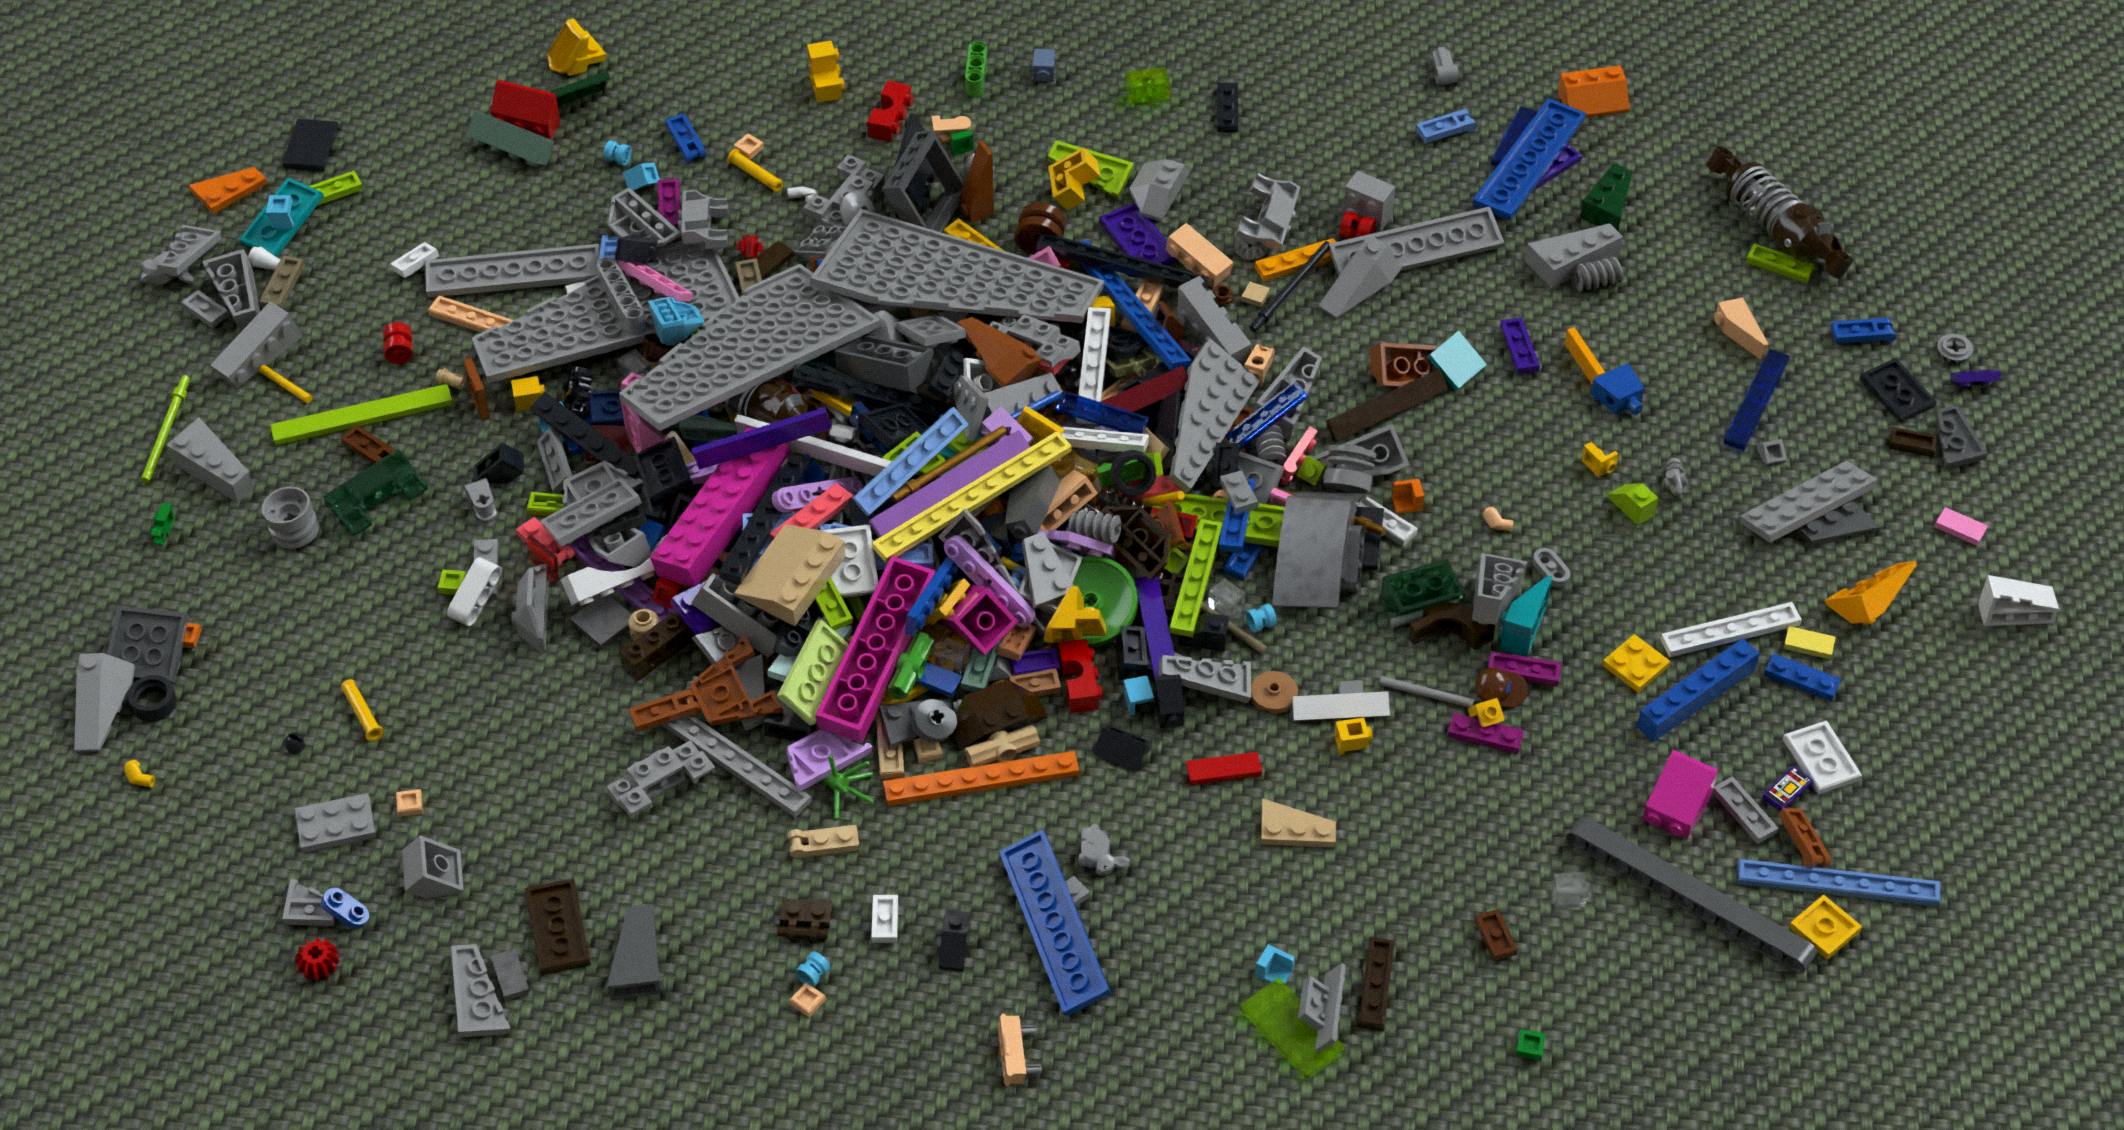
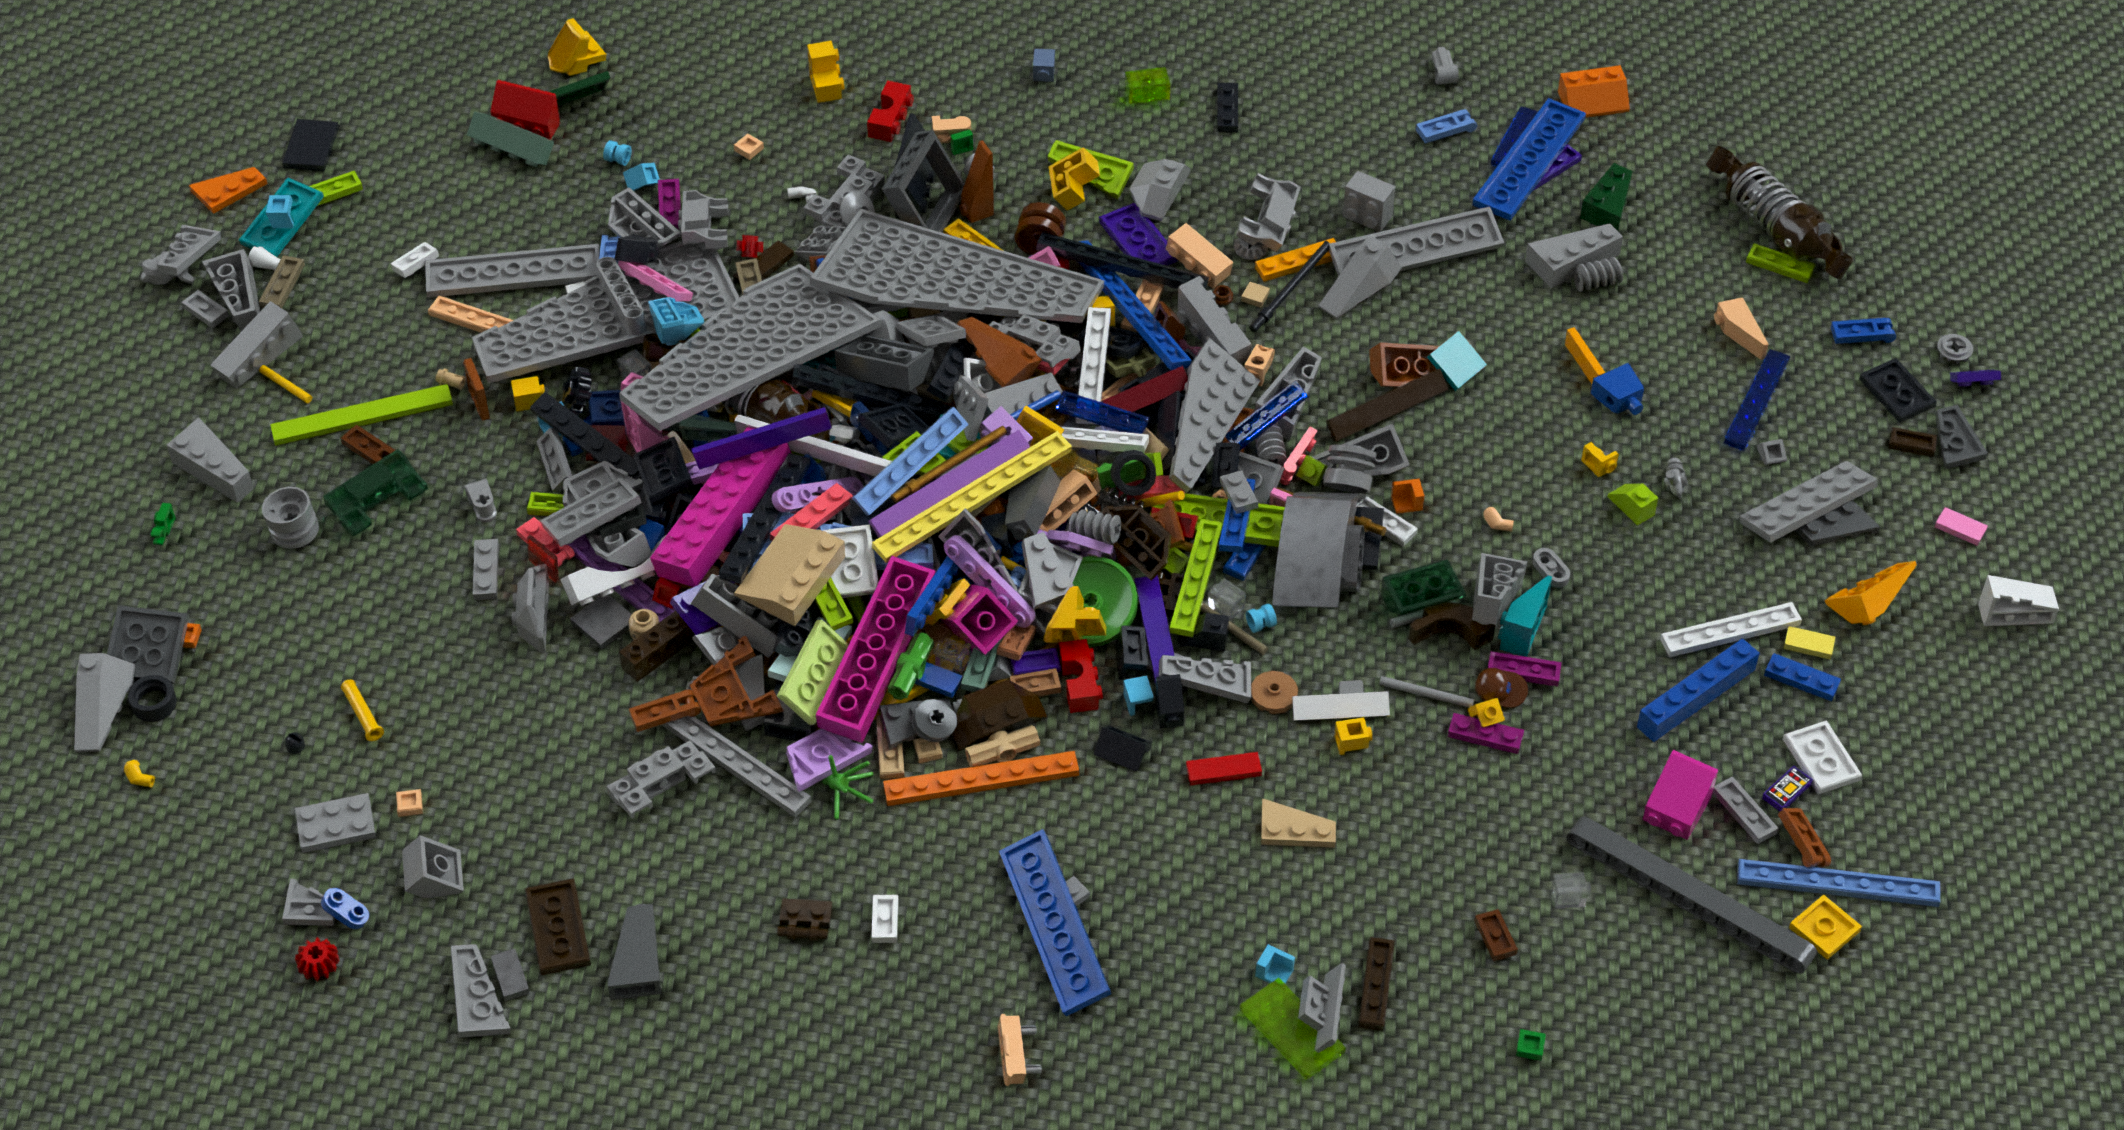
(178, 396): lime bar -> none
(397, 343): red wheel -> none
(450, 581): lime plate -> none
(474, 591): white beam -> none
(500, 465): black slope -> none
(685, 137): blue plate -> none
(754, 170): yellow pin -> none
(807, 1000): light nougat tile -> none
(813, 968): medium azure wheel -> none
(823, 841): tan plate -> none
(955, 940): black slope -> none
(976, 68): bright green beam -> none
(1096, 852): light grey animal -> none
(1365, 225): red wheel -> none
(1519, 345): dark purple plate -> none
(1636, 663): yellow plate -> none

